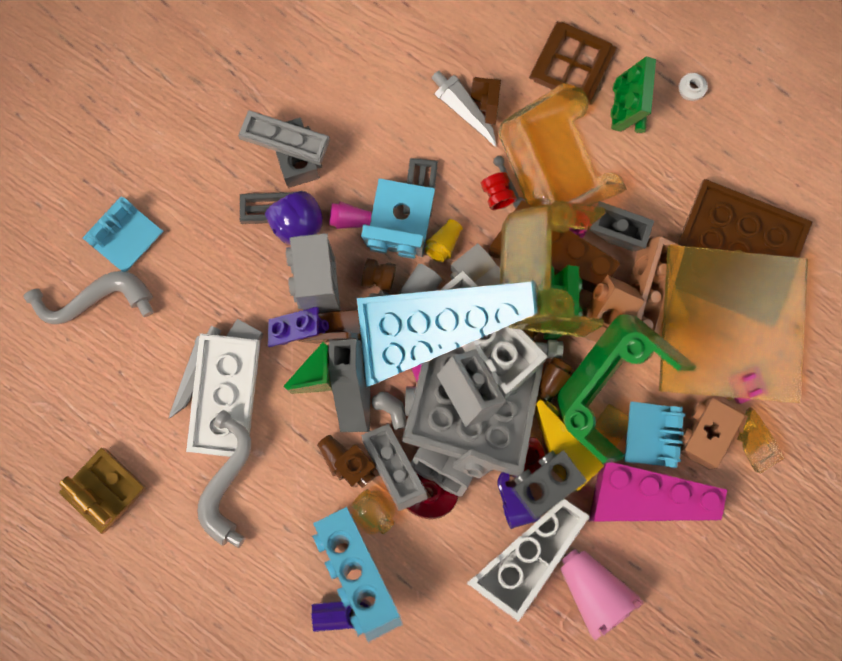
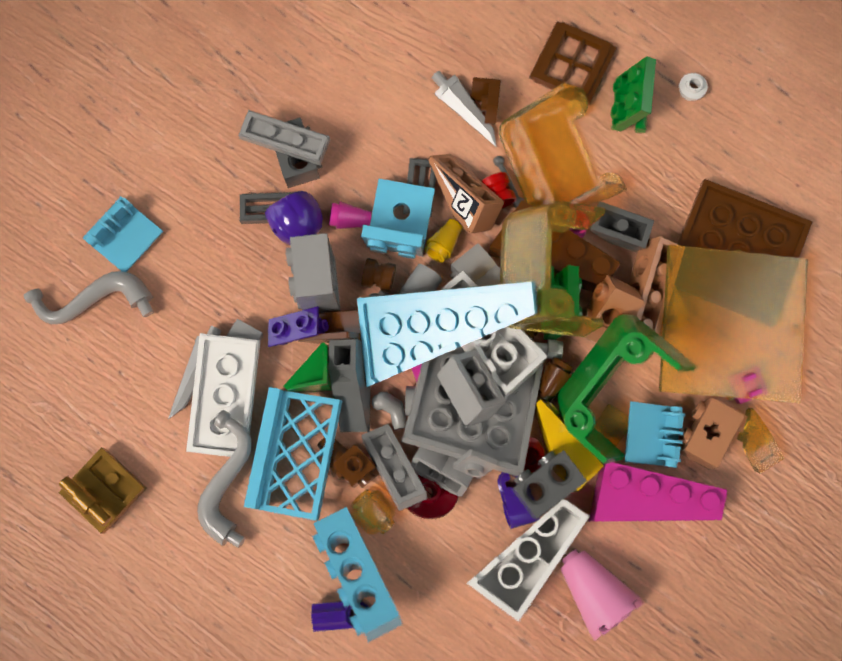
(268, 453): none -> medium azure fence
(466, 195): none -> nougat slope

